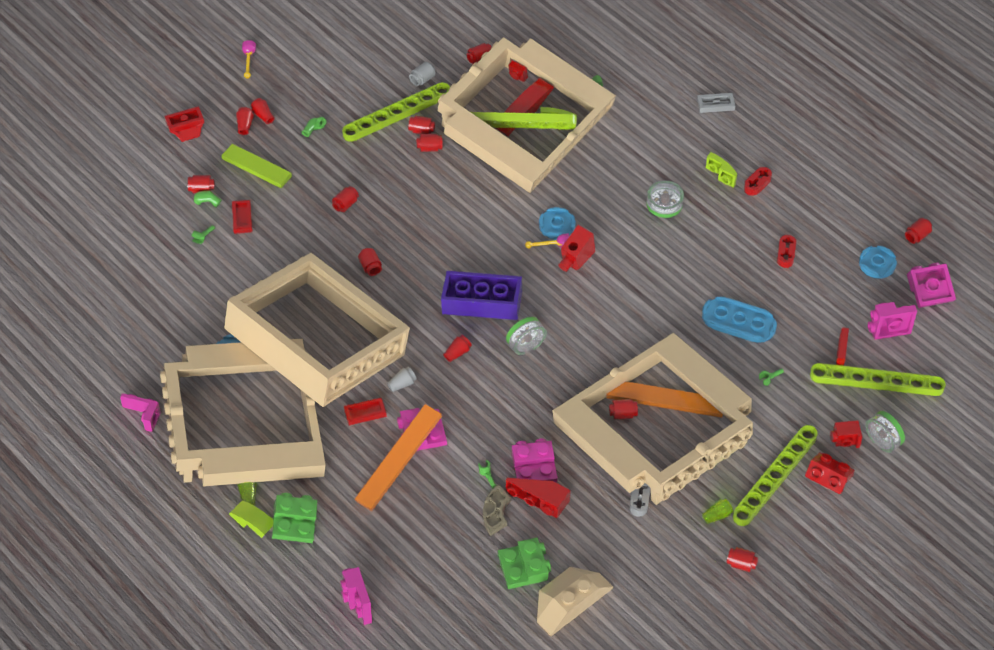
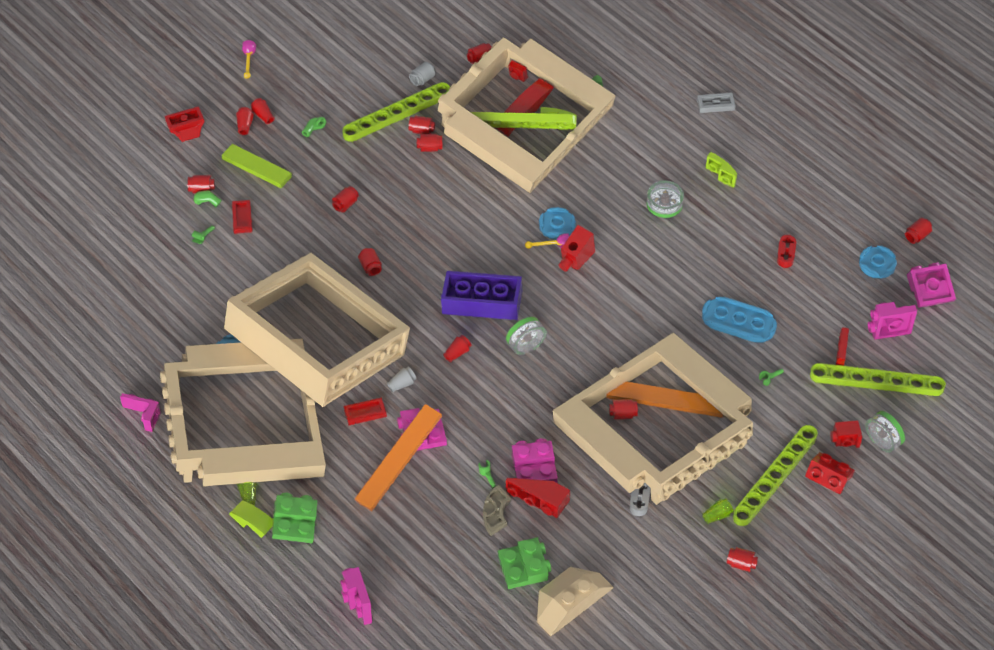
(755, 179): red beam -> none

